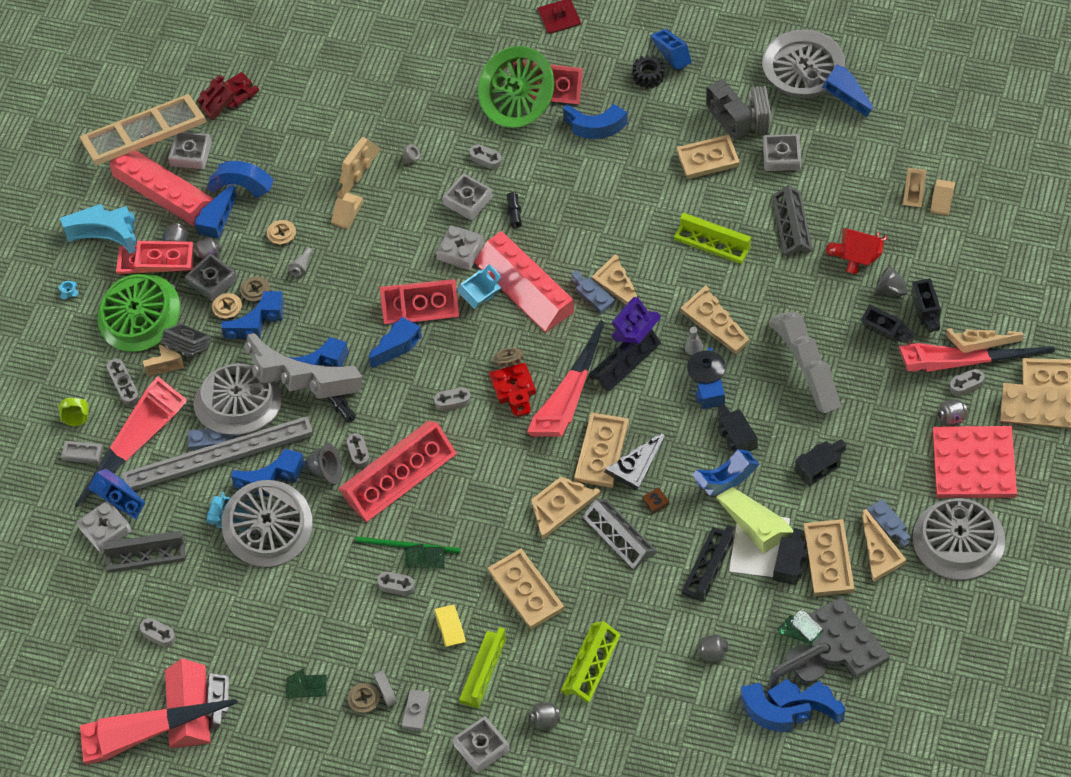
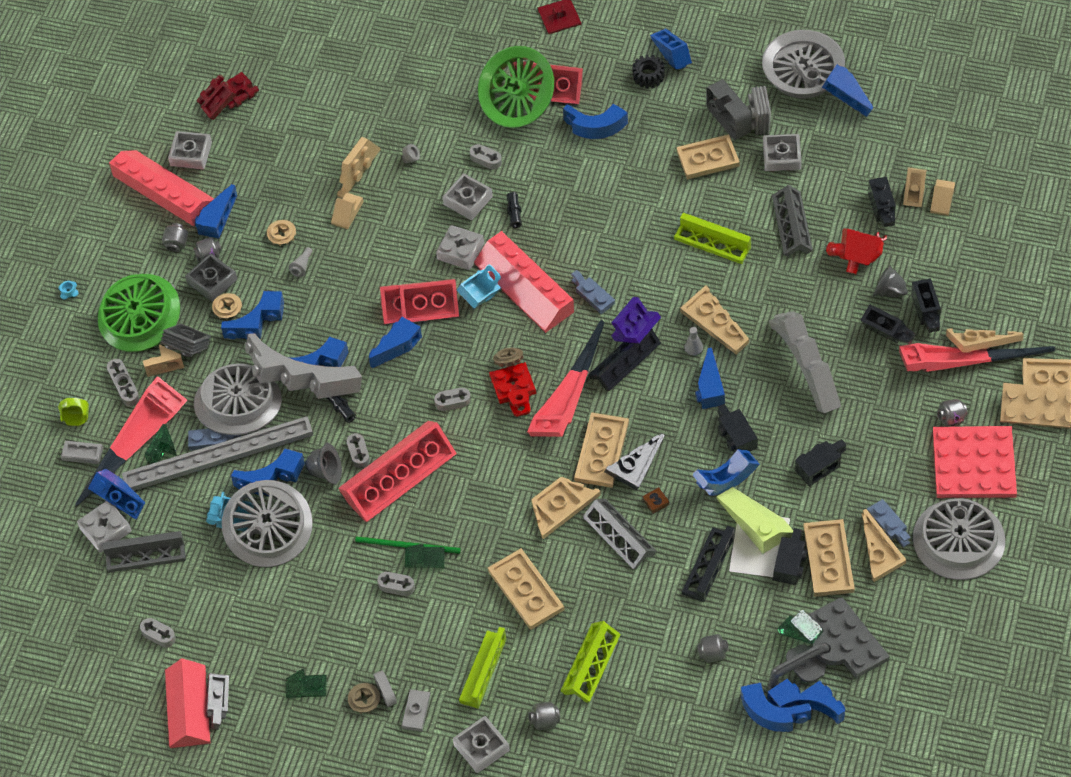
(100, 223): medium azure arch -> none
(118, 733): coral plate -> none
(142, 129): door -> none
(156, 257): coral slope -> none
(161, 443): none -> clear green slope
(241, 174): blue arch -> none
(257, 282): dark tan gear -> none
(450, 625): light yellow slope -> none
(615, 281): tan wing -> none
(706, 373): black dish -> none
(882, 201): none -> black hinge
(965, 380): light grey beam -> none

